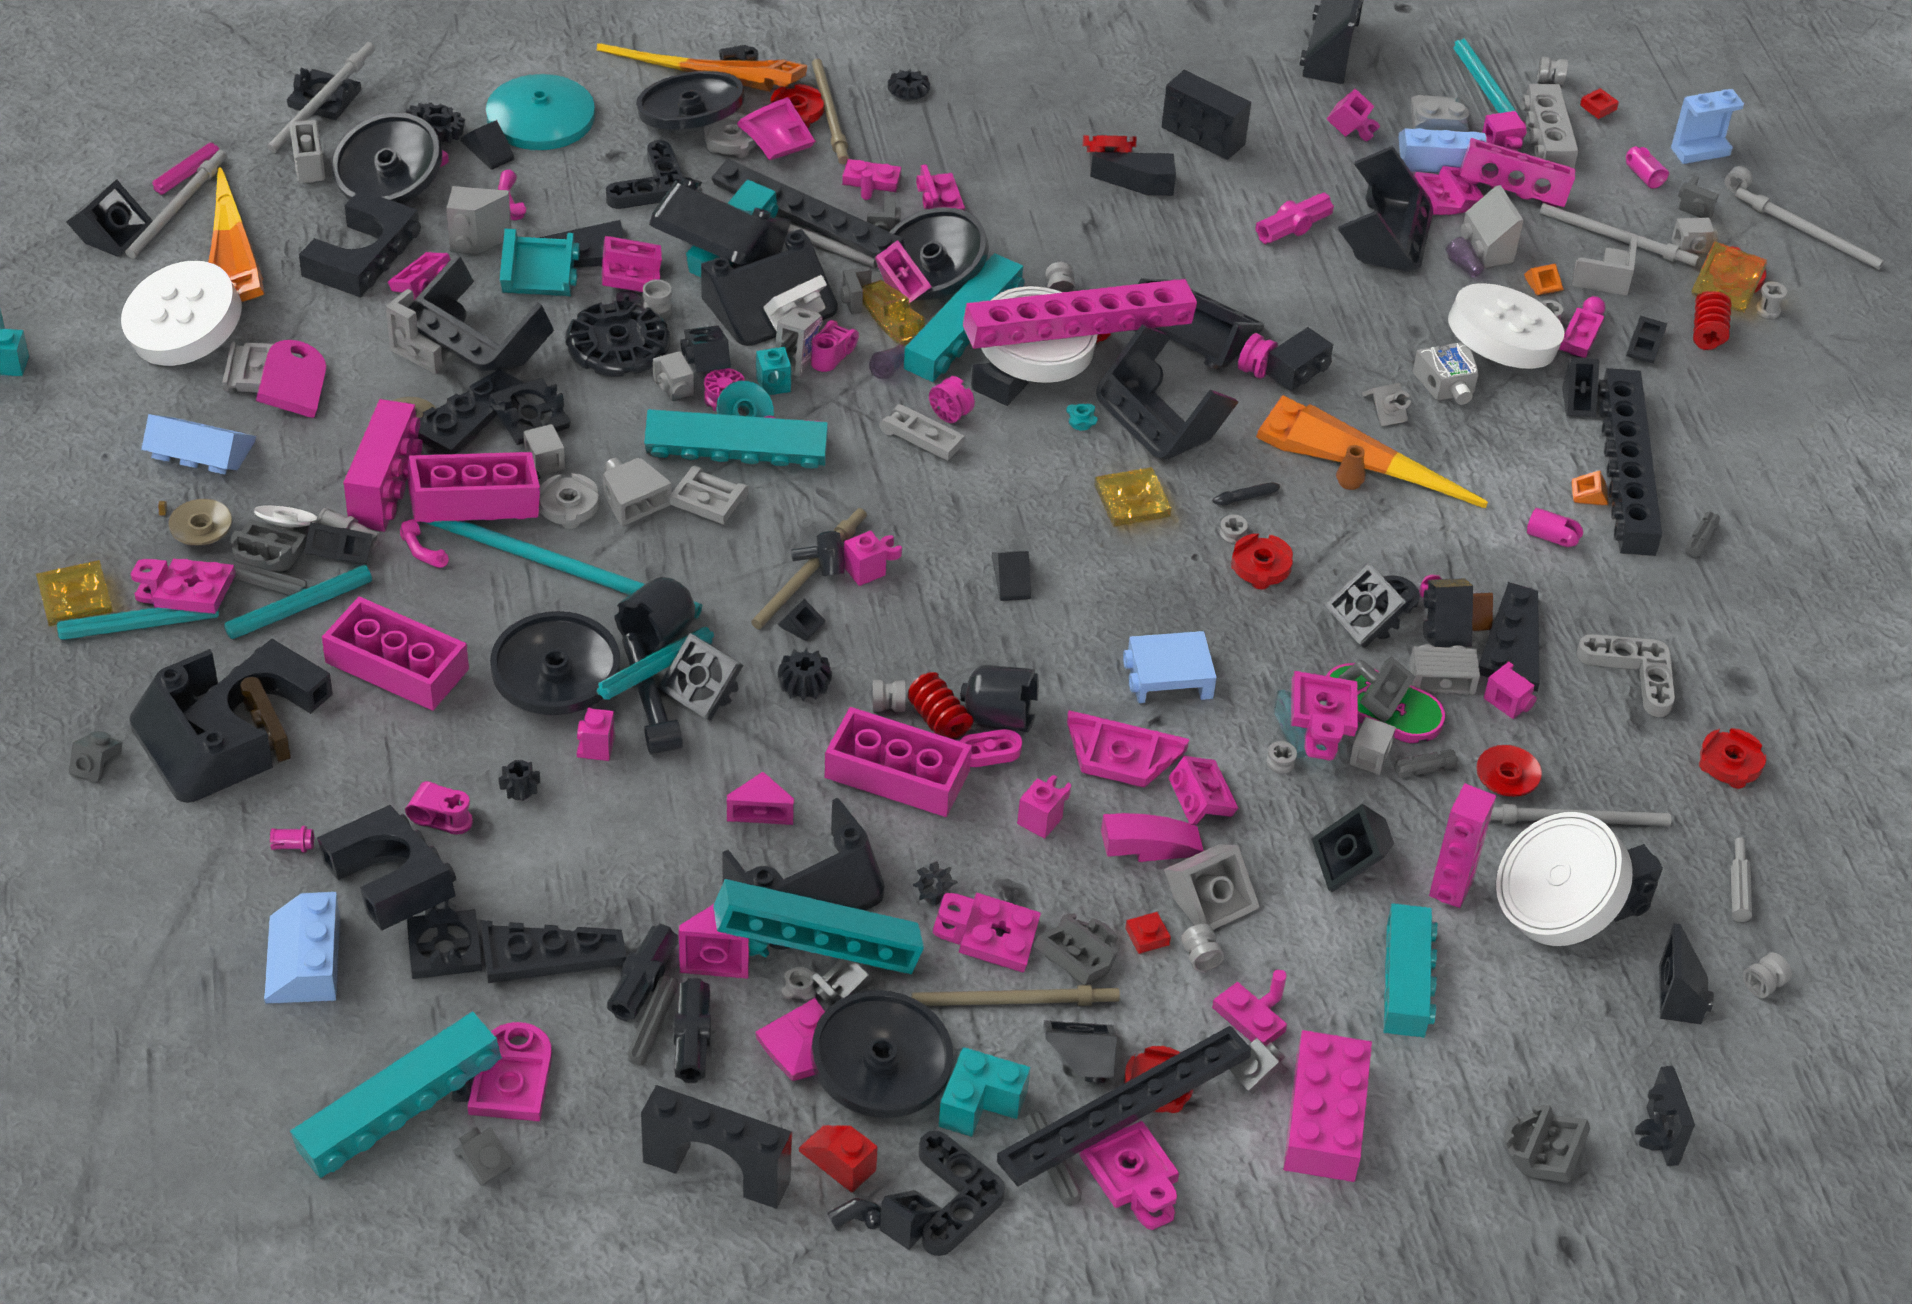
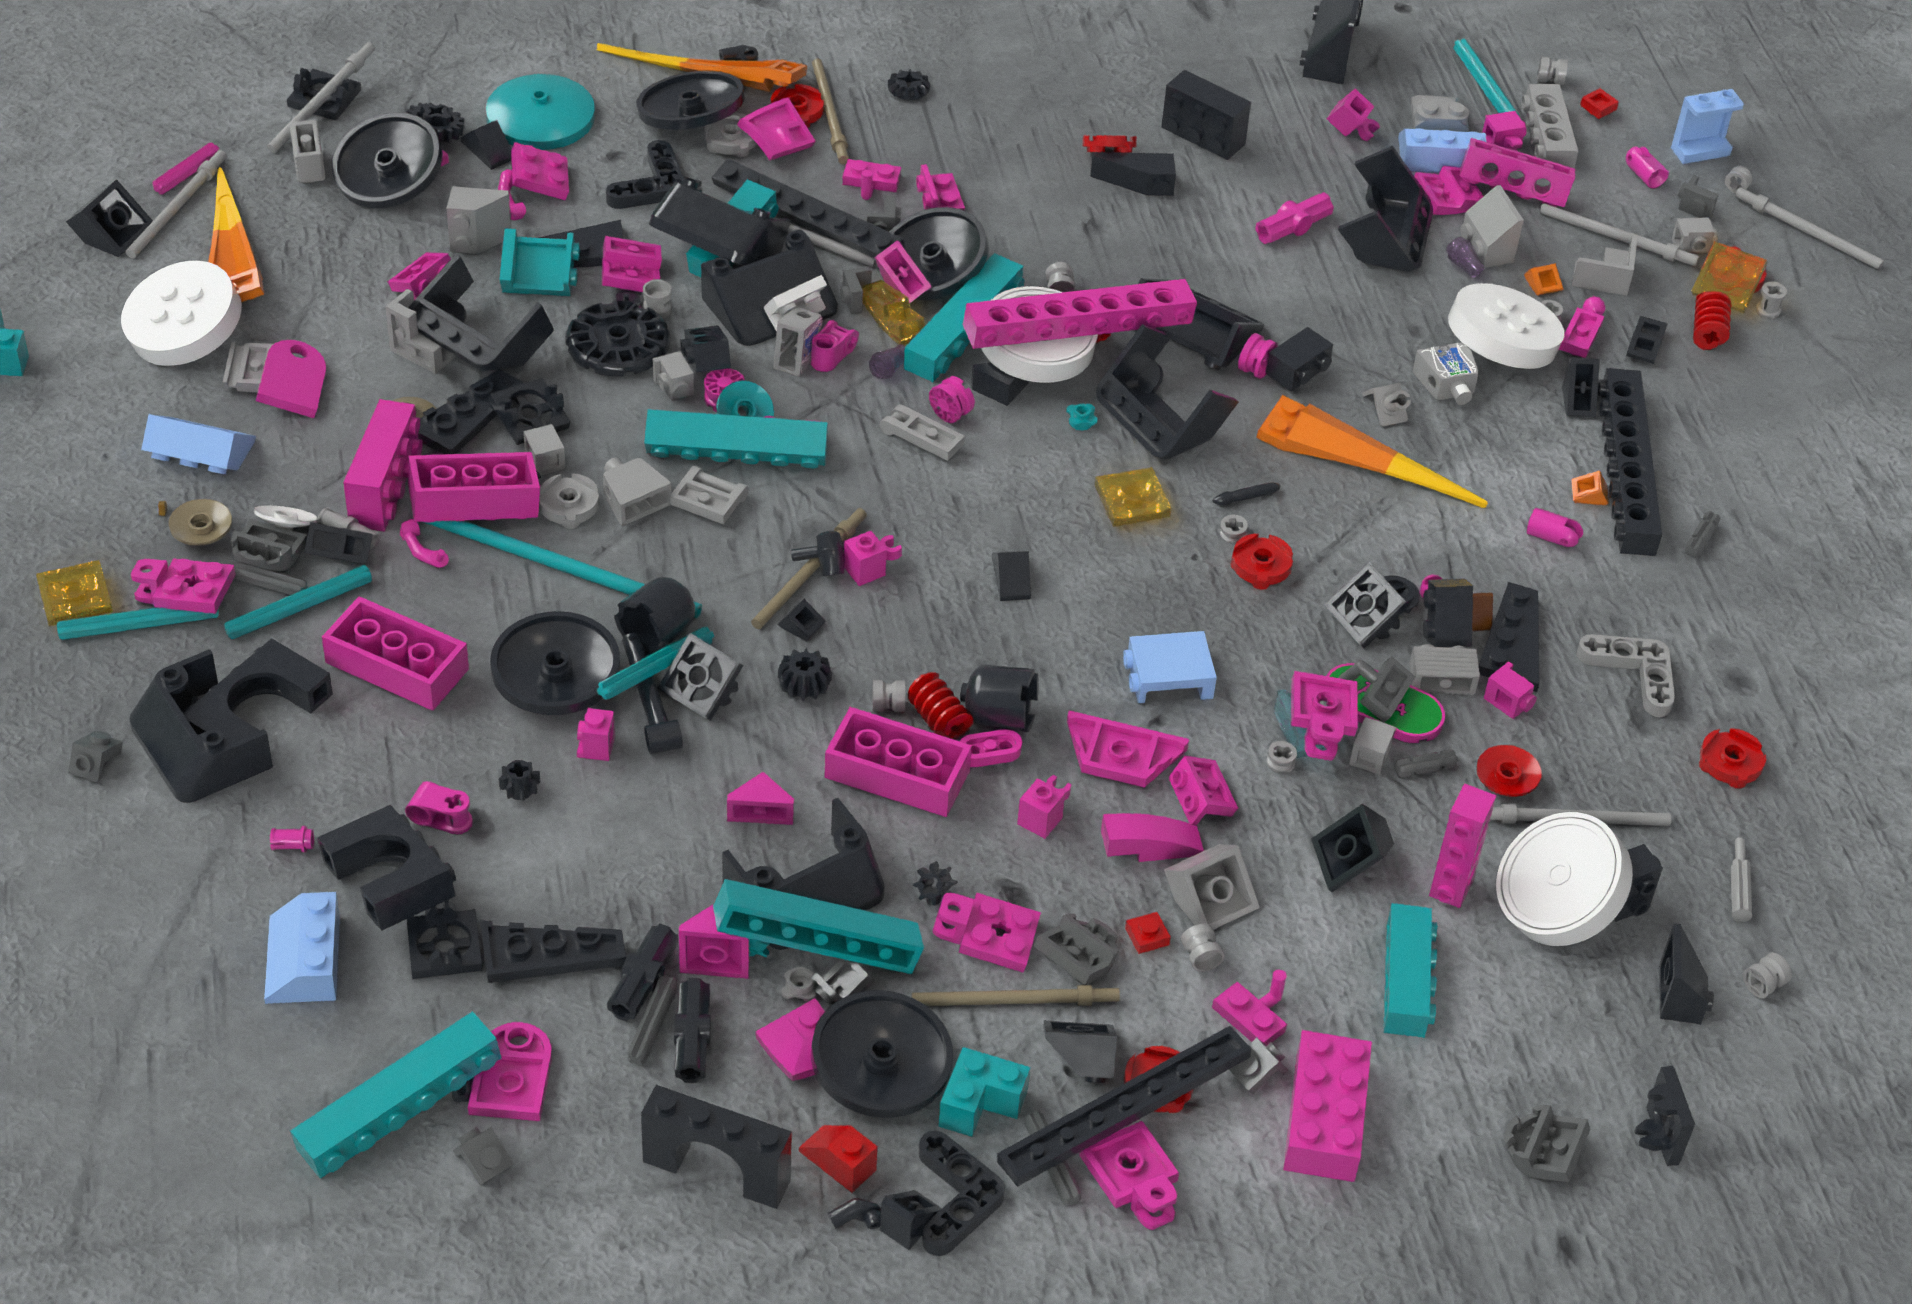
(264, 717): dark brown plate -> none
(359, 268): black arch -> none
(540, 171): none -> dark pink plate
(773, 370): teal brick -> none
(1352, 468): dark orange cone -> none

